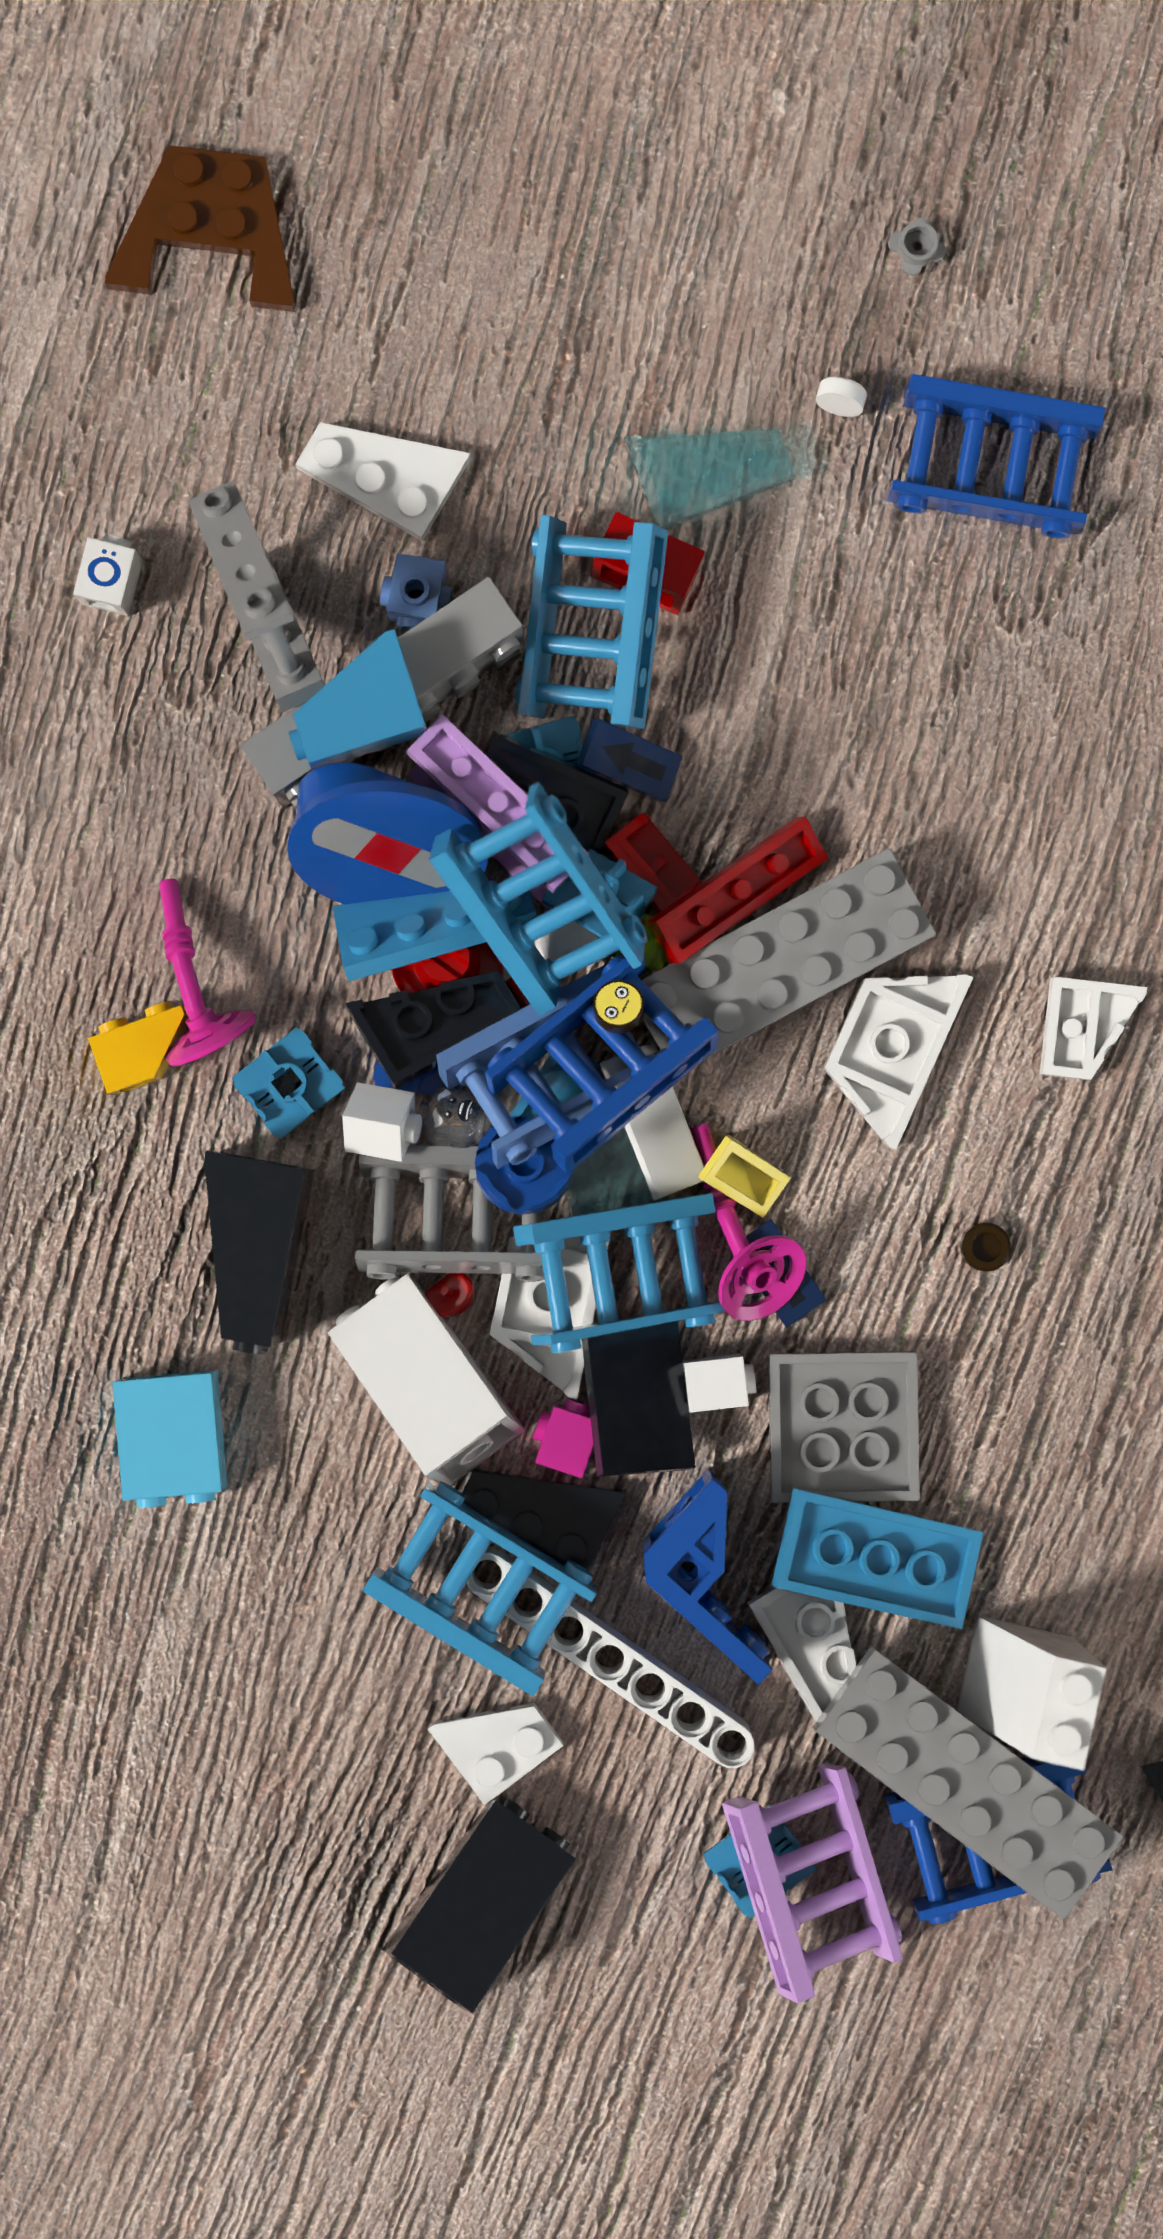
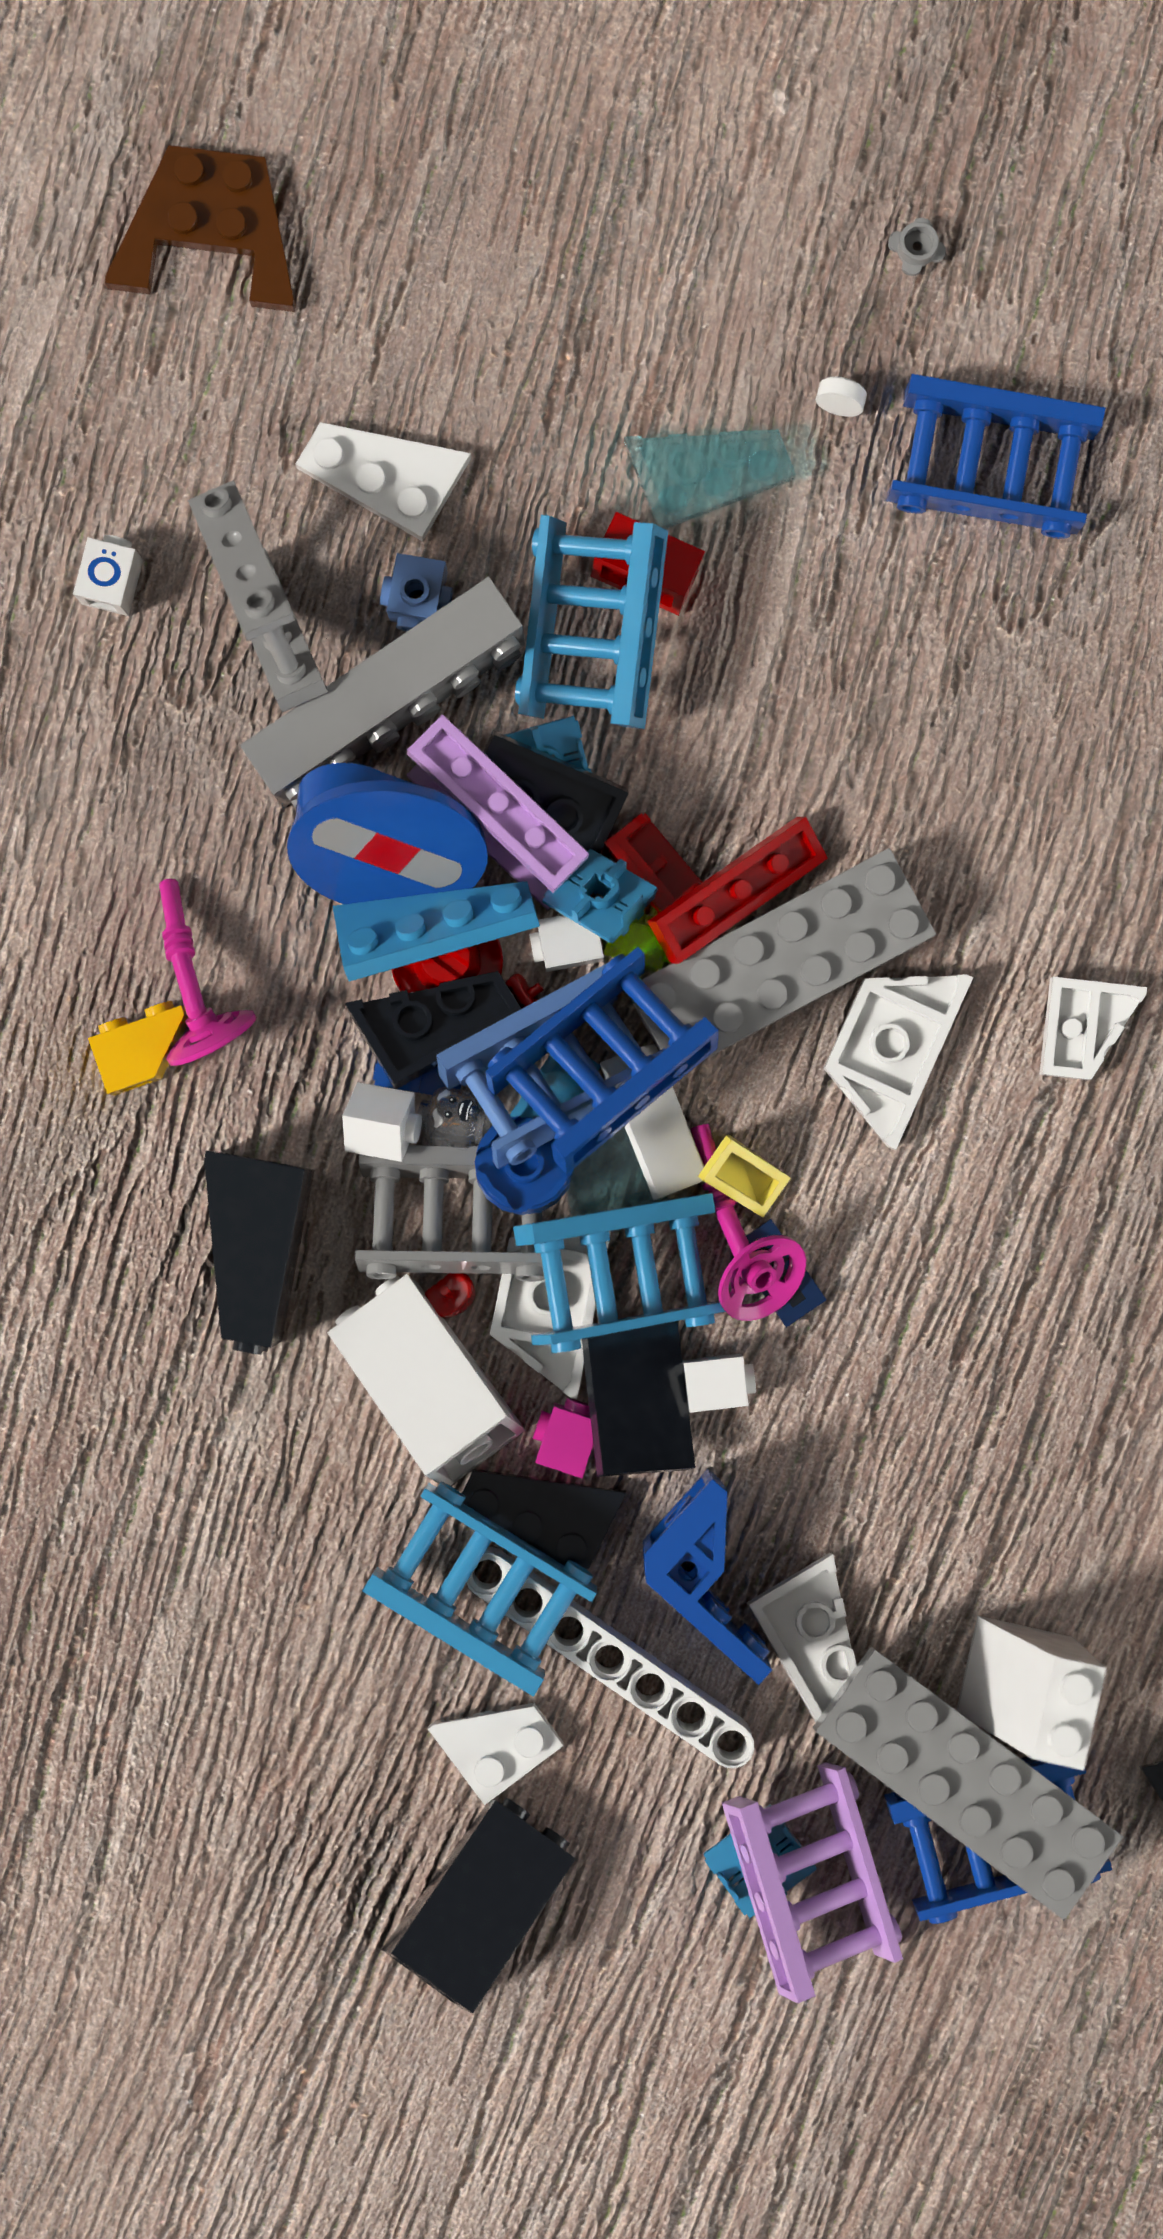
(170, 1437): medium azure brick -> none
(260, 1076): dark azure piece -> none
(360, 708): dark azure slope -> none
(515, 940): dark azure fence -> none
(618, 1006): tile -> none
(629, 760): dark blue tile -> none
(844, 1425): light grey plate -> none
(877, 1558): dark azure plate -> none
(985, 1246): dark brown tile -> none

